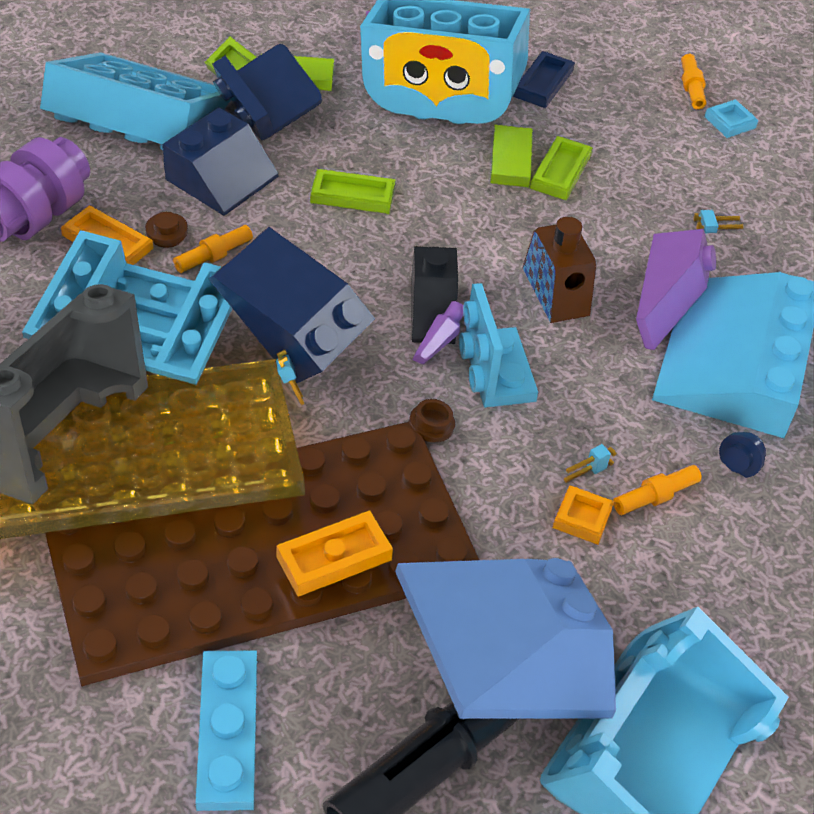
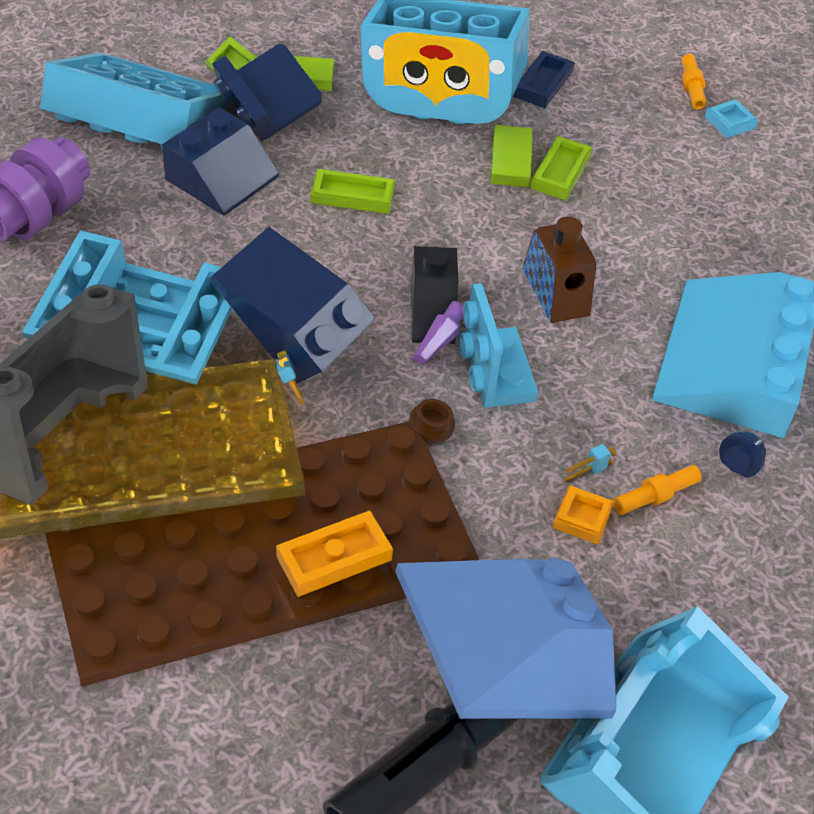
(94, 221): light orange tile -> none
(166, 229): reddish brown plate -> none
(212, 248): light orange bar -> none
(227, 731): medium azure plate -> none
(673, 281): medium lavender slope -> none
(709, 222): piece -> none

